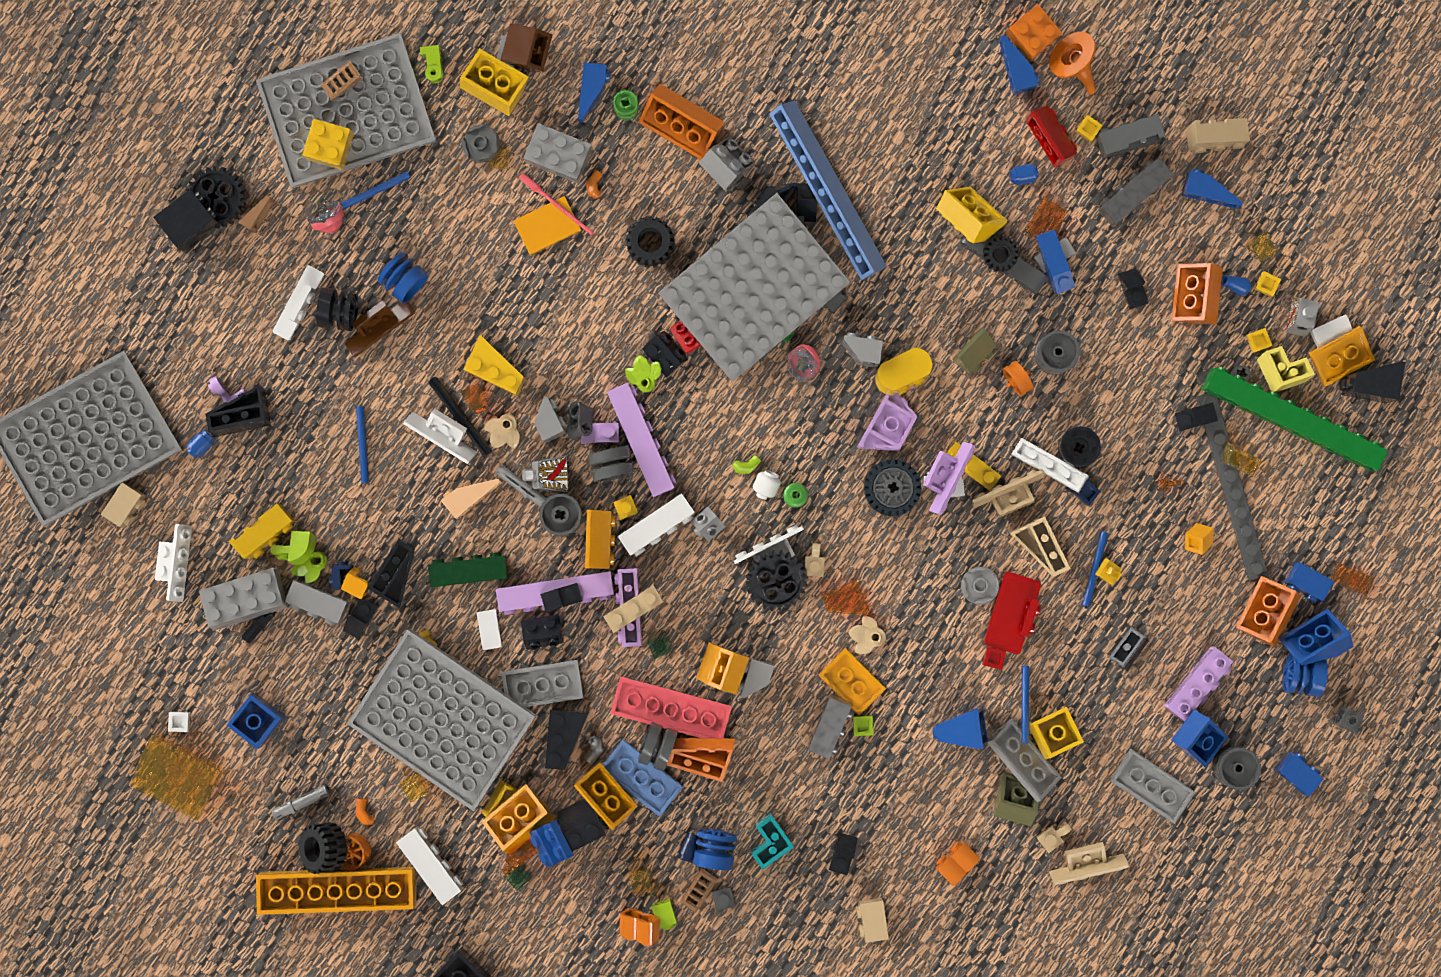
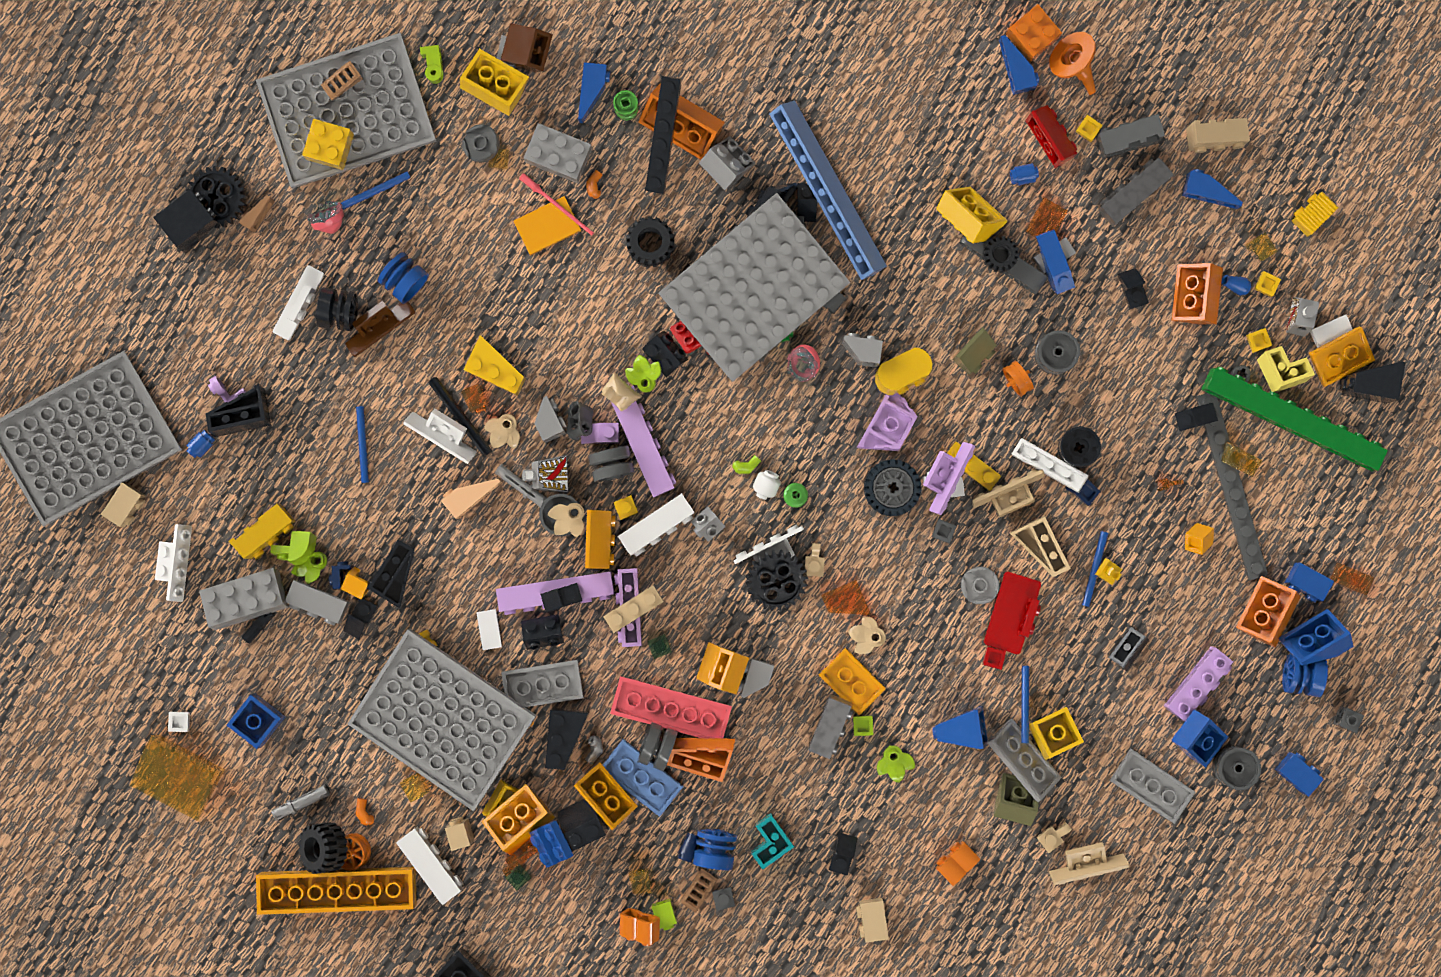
(459, 833): none -> tan brick
(468, 571): dark green brick -> none
(565, 521): none -> tan plate
(619, 392): none -> tan hair
(663, 134): none -> black plate
(895, 766): none -> lime plate
(943, 531): none -> dark grey plate
(1314, 214): none -> yellow brick

